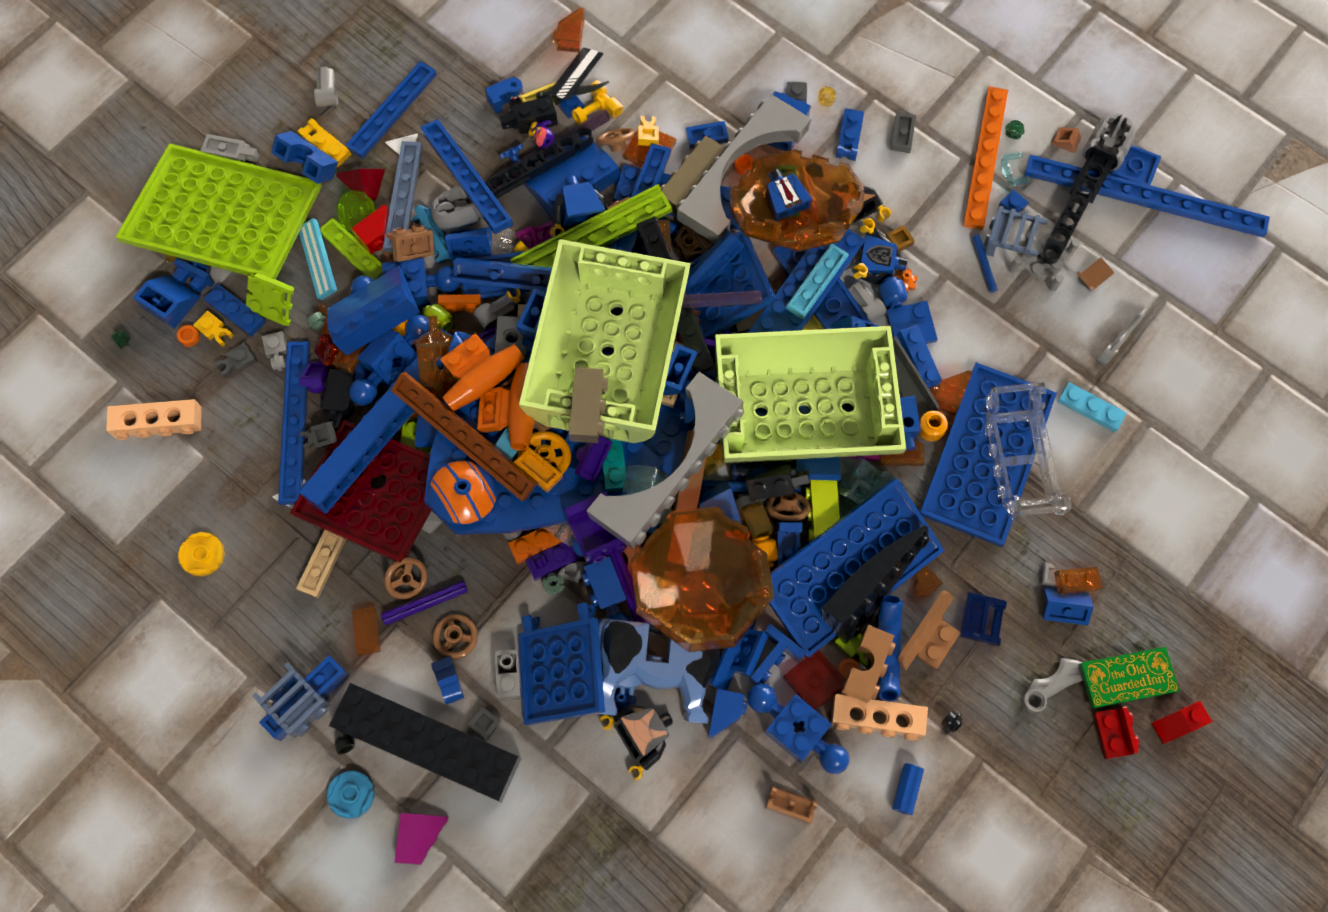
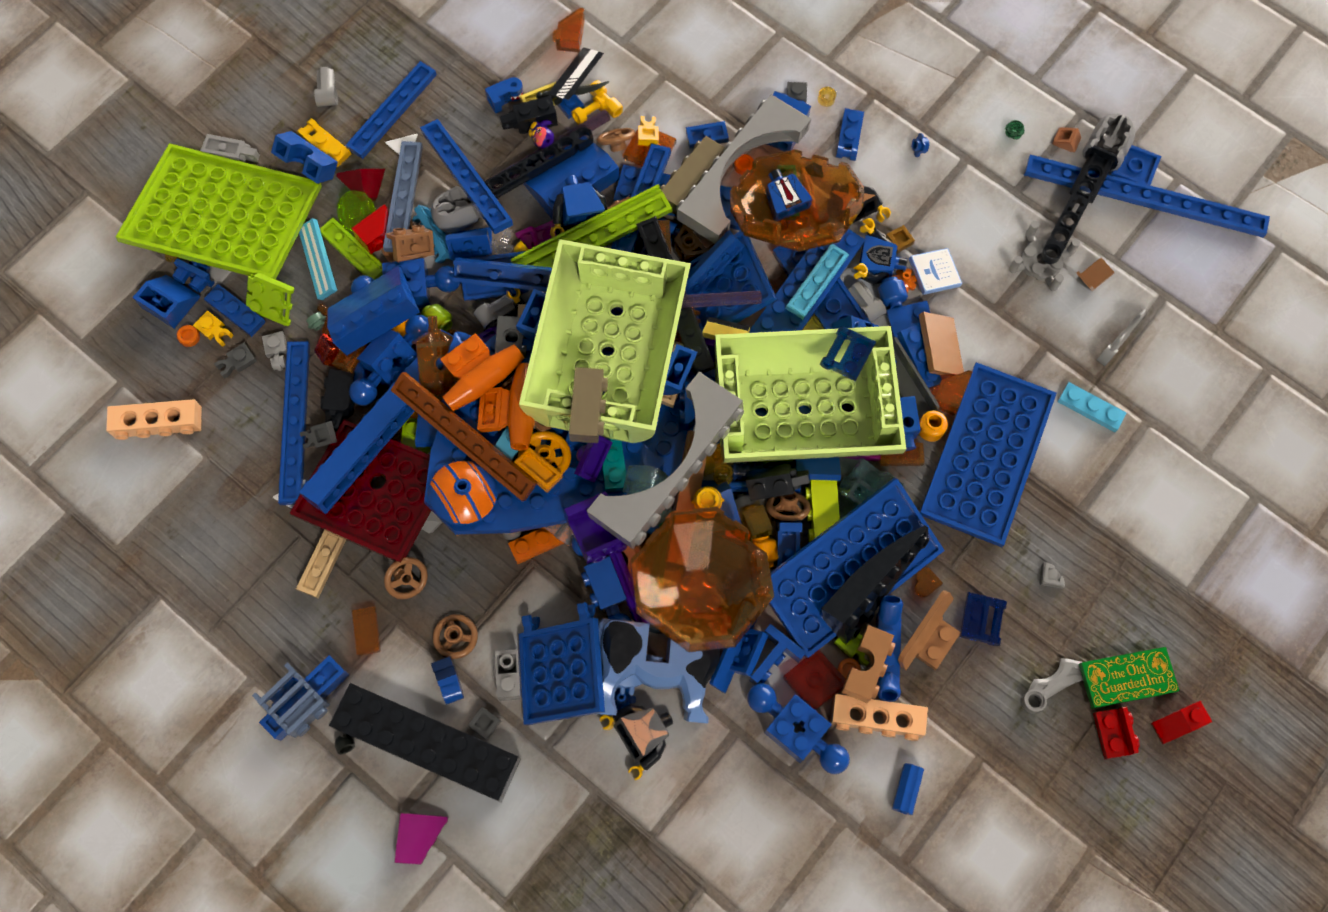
(120, 338): clear green plate -> none
(201, 554): yellow tile -> none
(314, 377): dark purple tile -> none
(350, 794): dark azure tile -> none
(424, 602): dark purple axle -> none
(466, 303): orange plate -> none
(512, 153): blue plant -> none
(551, 560): dark purple plate -> none
(553, 589): sand green plate -> none
(573, 572): light grey tile -> none
(707, 497): none -> yellow piece
(717, 326): none -> light yellow tile
(723, 469): none -> clear yellow bush
(726, 711): blue slope -> none
(791, 805): medium nougat hinge -> none
(854, 357): none -> clear blue plate
(903, 132): dark grey plate -> none
(920, 145): none -> blue plate
(935, 271): none -> white tile
(941, 344): none -> tile
(952, 722): black plate -> none
(984, 263): blue bar -> none
(985, 158): orange plate -> none
(1000, 229): sand blue plate -> none
(1007, 171): clear light blue piece -> none
(1014, 201): blue plate -> none
(1042, 457): clear windscreen -> none
(1067, 607): blue panel -> none
(1078, 580): clear orange plate -> none

